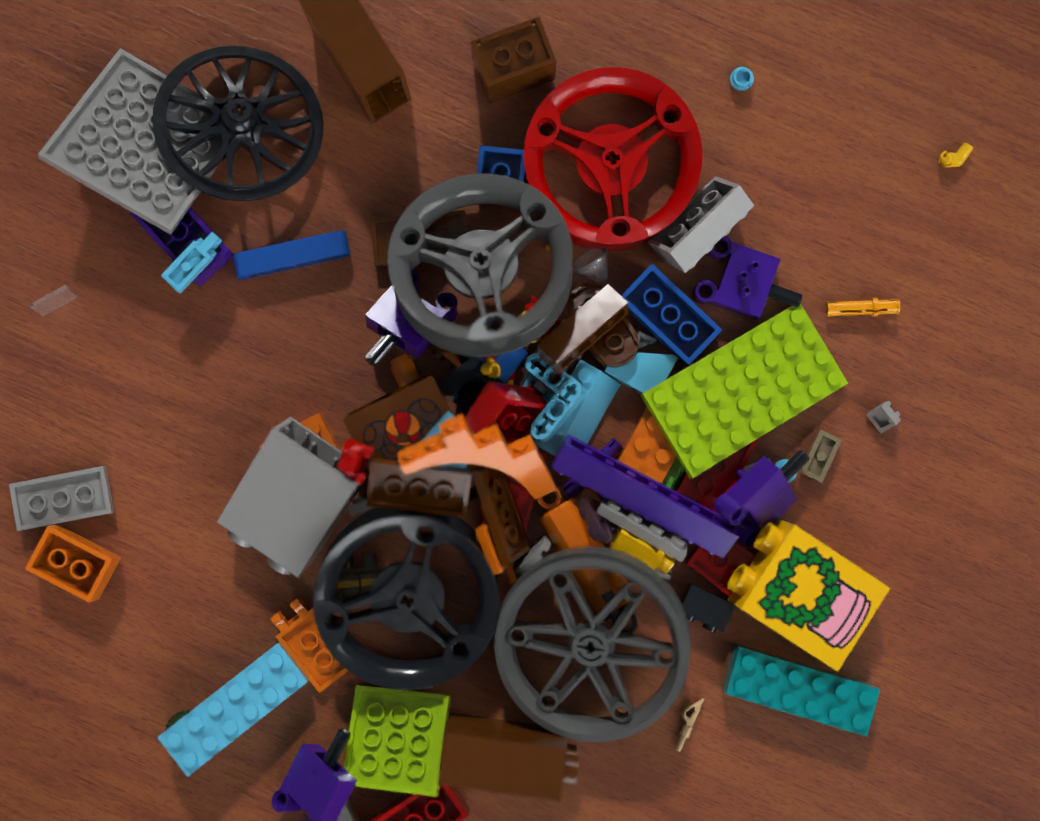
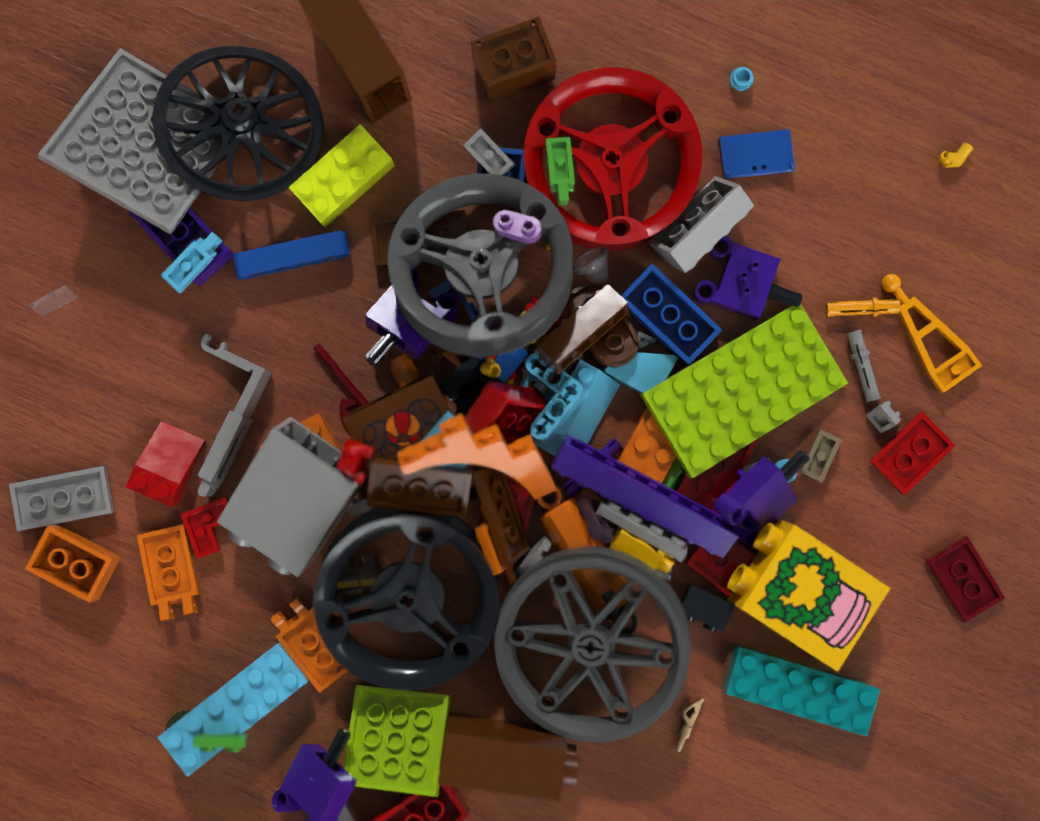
(166, 464): none -> red slope
(169, 570): none -> orange tile
(200, 527): none -> red plate
(231, 742): none -> bright green plate
(236, 423): none -> light grey hinge
(342, 175): none -> neon yellow brick
(357, 397): none -> dark red piece
(446, 287): none -> blue bracket
(488, 153): none -> light grey plate
(516, 226): none -> medium lavender plate
(560, 168): none -> bright green hinge
(756, 150): none -> blue door
(870, 389): none -> light grey pin
(912, 453): none -> red plate
(954, 368): none -> light orange plate
(964, 579): none -> dark red tile

